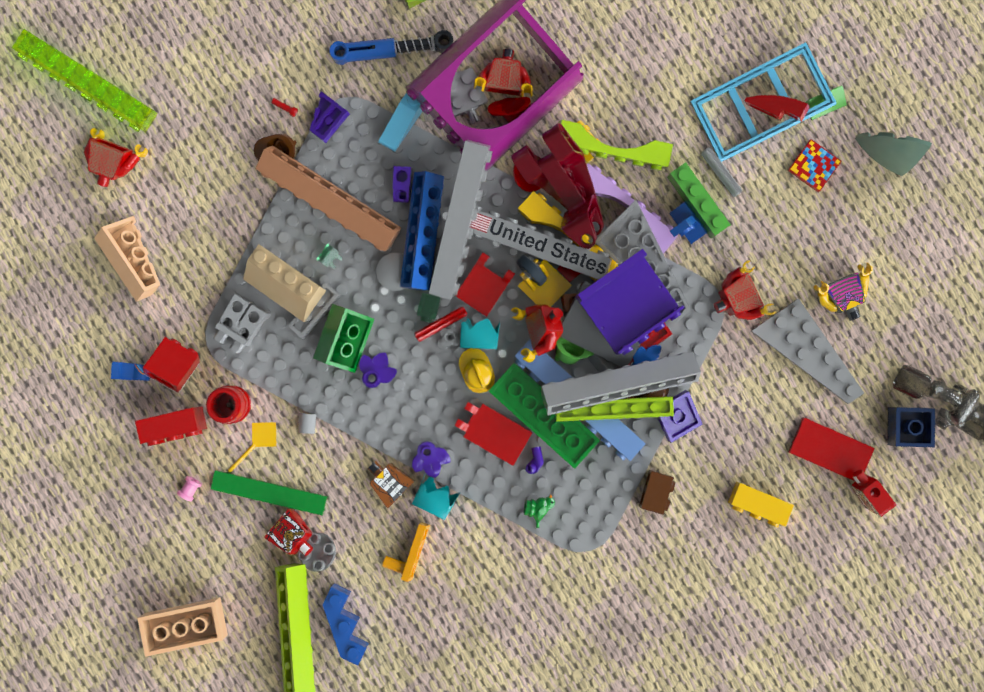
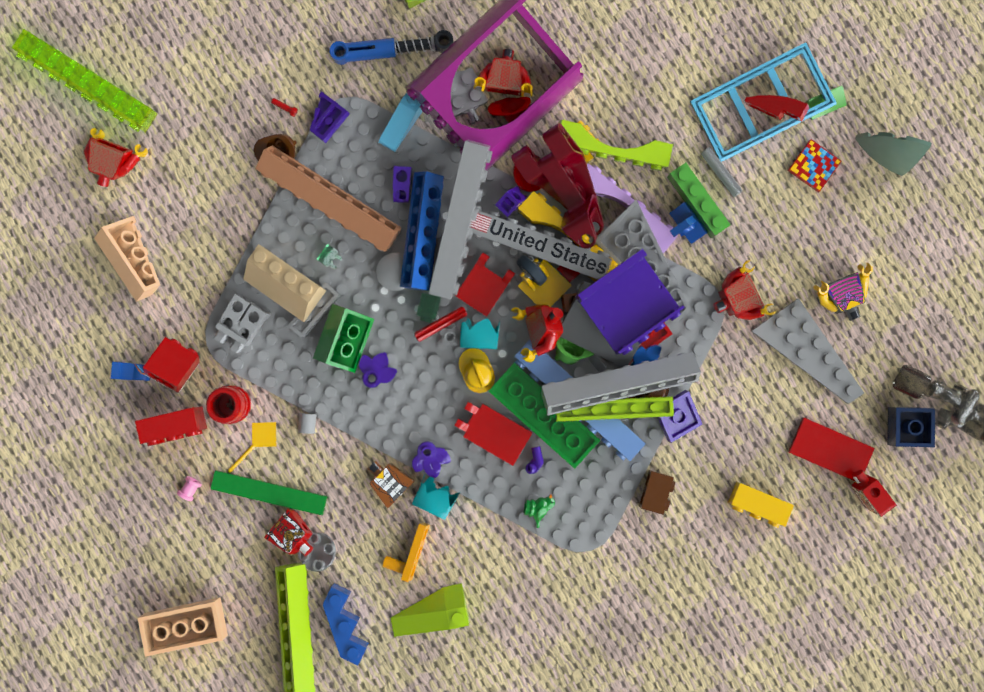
(437, 612): none -> lime wedge
(510, 201): none -> dark purple leg

